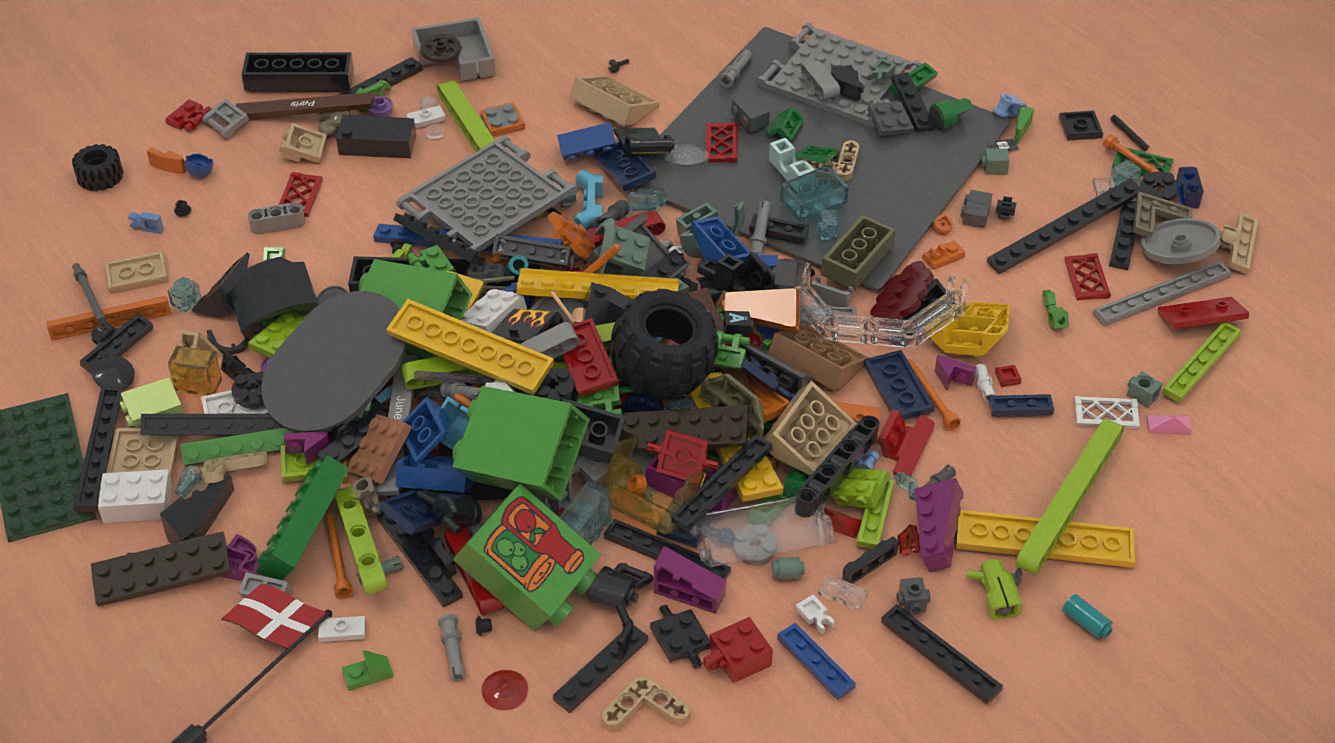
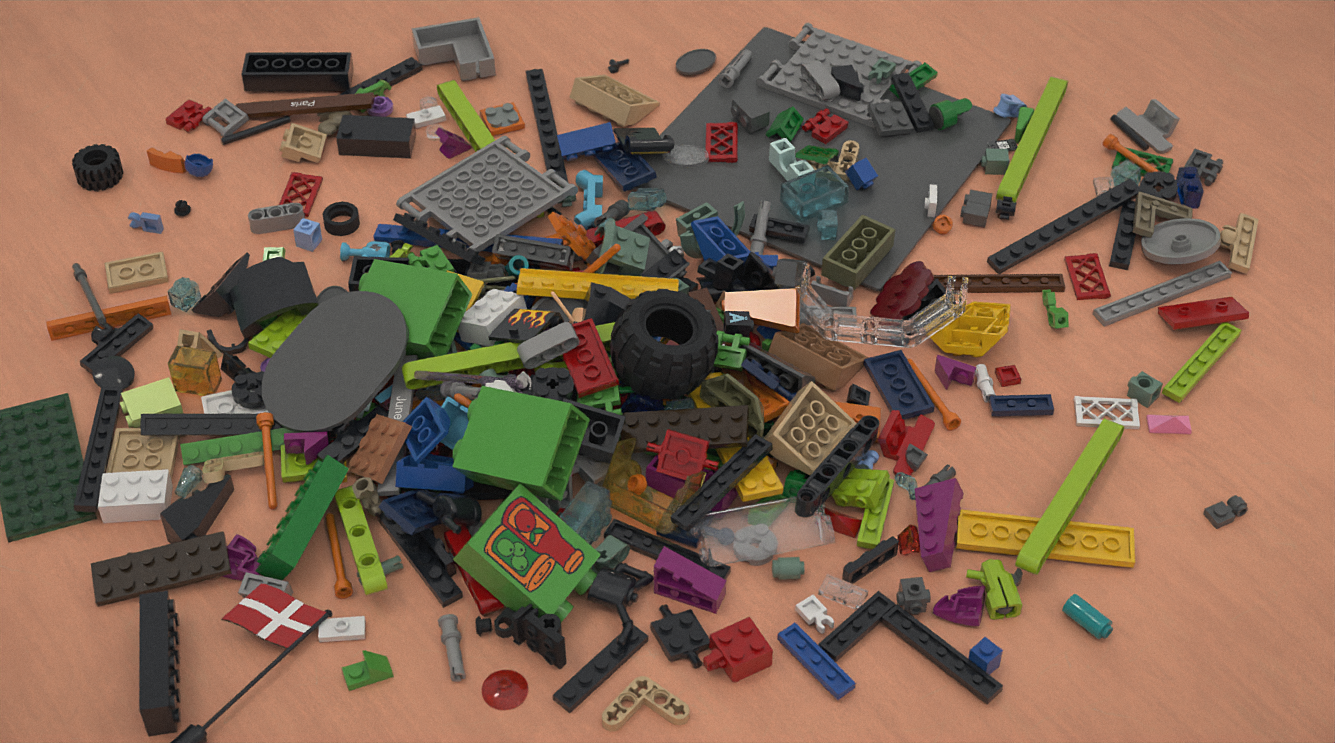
(158, 663): none -> black brick
(254, 130): none -> black bar
(265, 422): none -> orange piece
(307, 234): none -> light blue brick
(340, 209): none -> black tyre
(372, 249): none -> medium azure piece
(440, 48): dark brown plate -> none
(451, 143): none -> magenta slope
(470, 346): yellow plate -> none
(541, 633): none -> black plate
(545, 122): none -> black plate
(612, 553): none -> sand green piece
(695, 61): none -> dark grey piece
(829, 128): none -> red plate
(856, 626): none -> black plate
(858, 395): none -> black tile
(861, 174): none -> blue brick
(915, 457): none -> dark grey tile
(931, 201): none -> white plate
(943, 254): orange plate -> none
(963, 607): none -> magenta brick
(986, 655): none -> blue brick
(1007, 283): none -> reddish brown tile
(1032, 139): none -> lime beam
(1080, 125): black tile -> none
(1153, 125): none -> light grey plate
(1202, 160): none -> dark grey plate
(1221, 515): none -> dark grey plate

